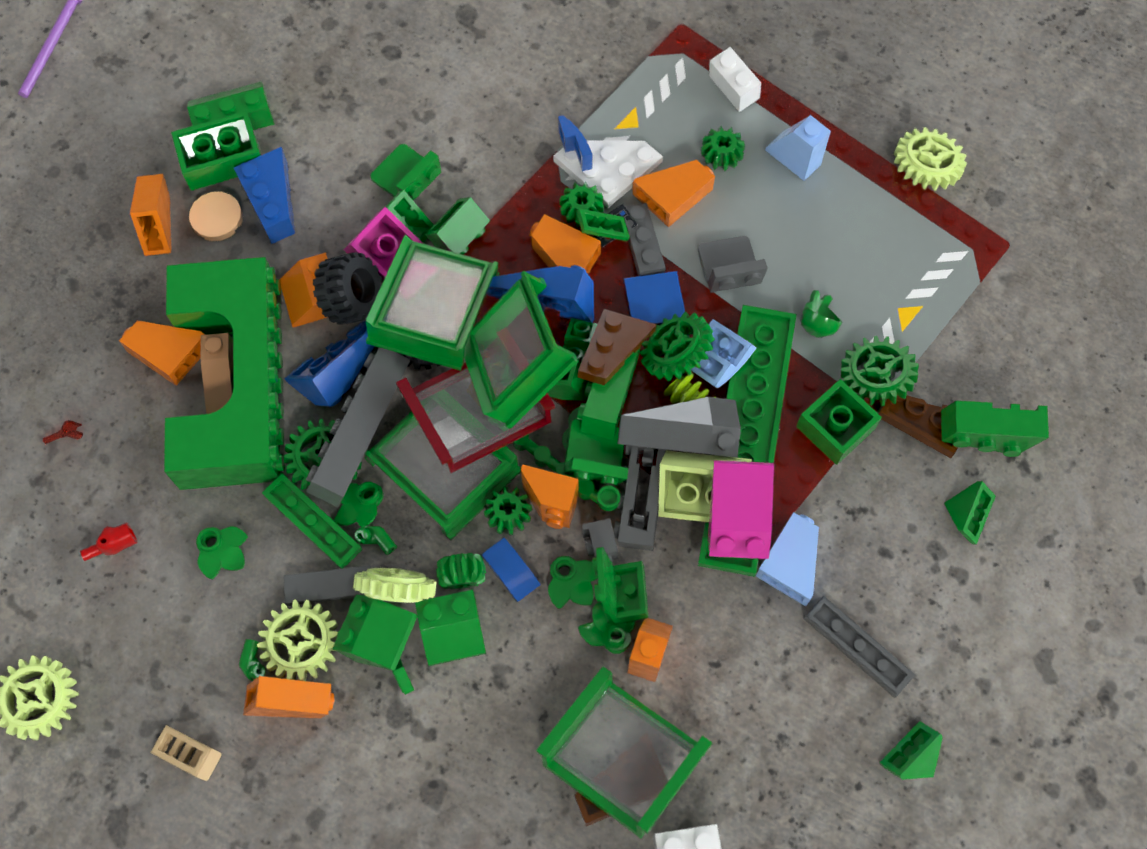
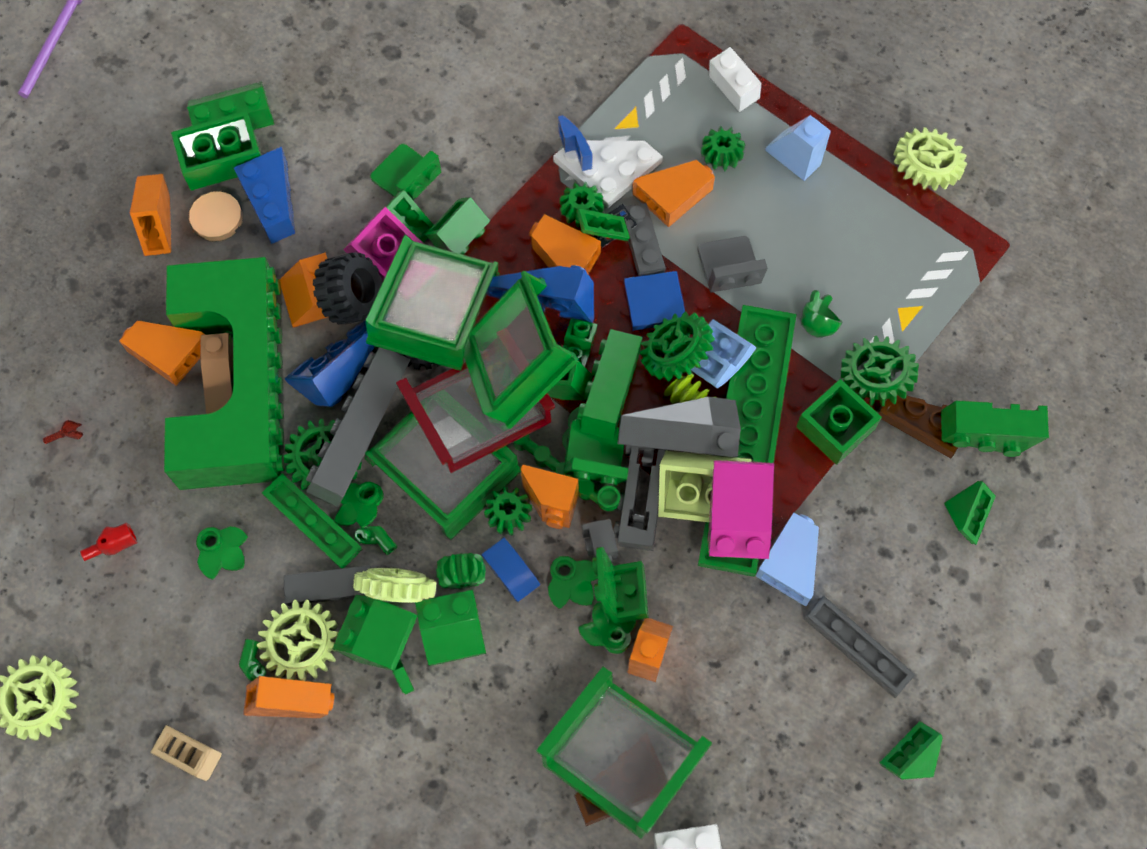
(612, 344): reddish brown wing -> none

